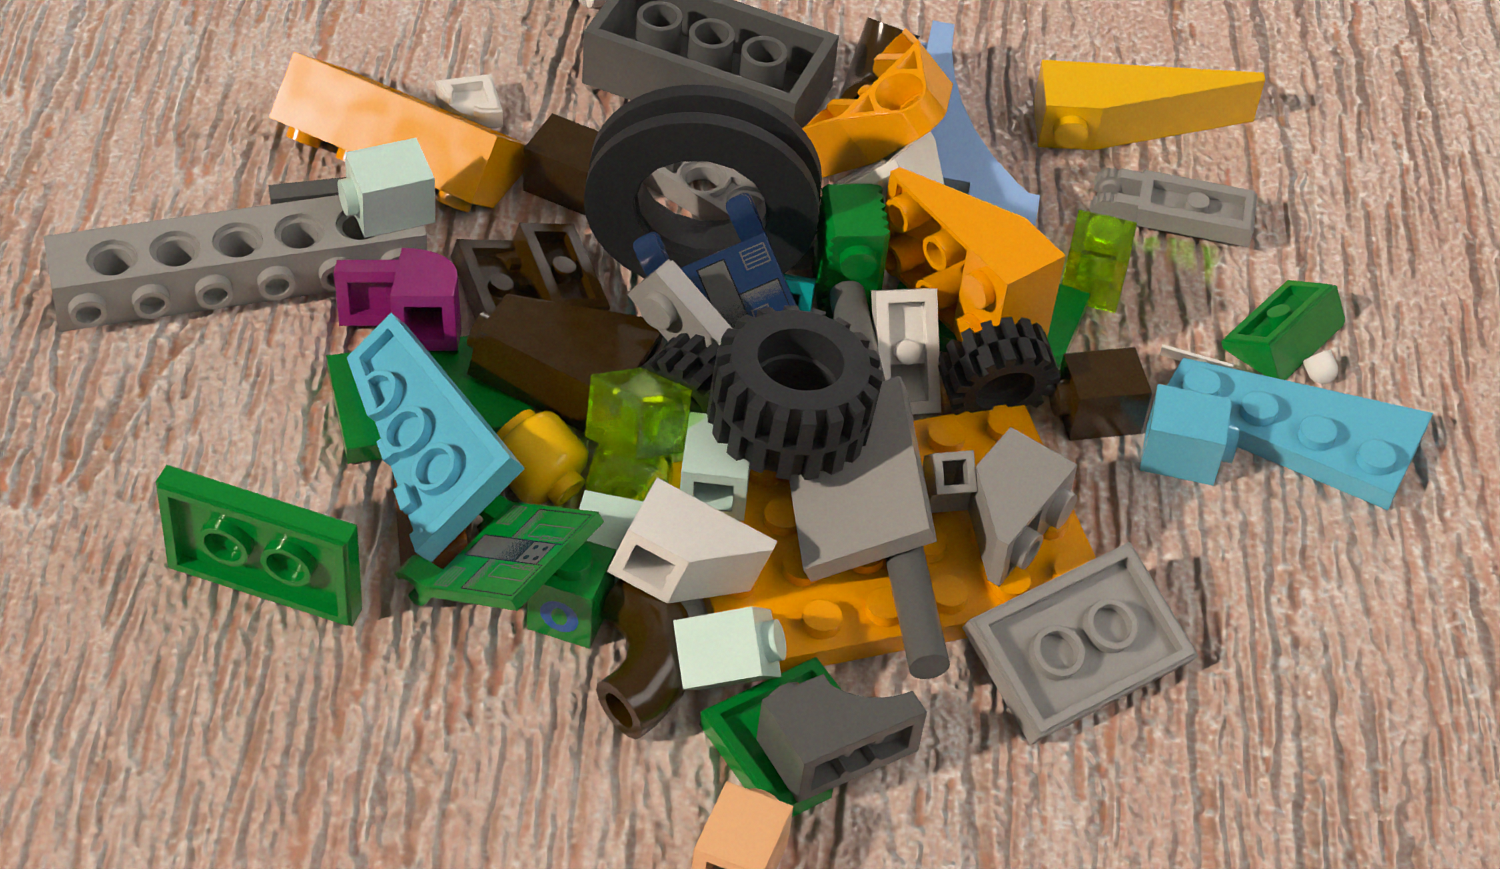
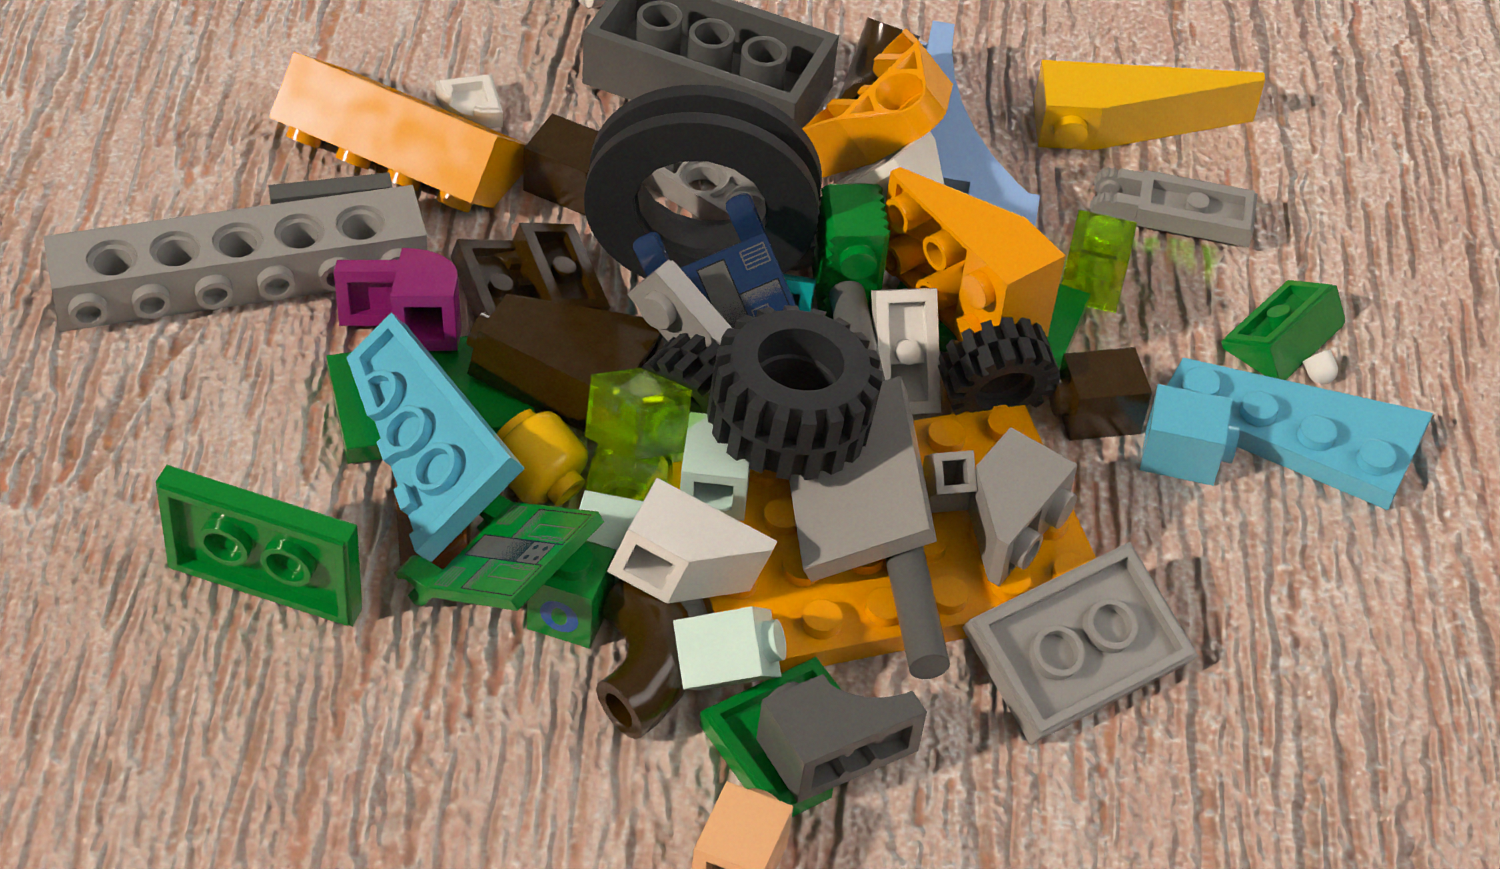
(388, 187): light aqua brick -> none
(1178, 354): white piece -> none

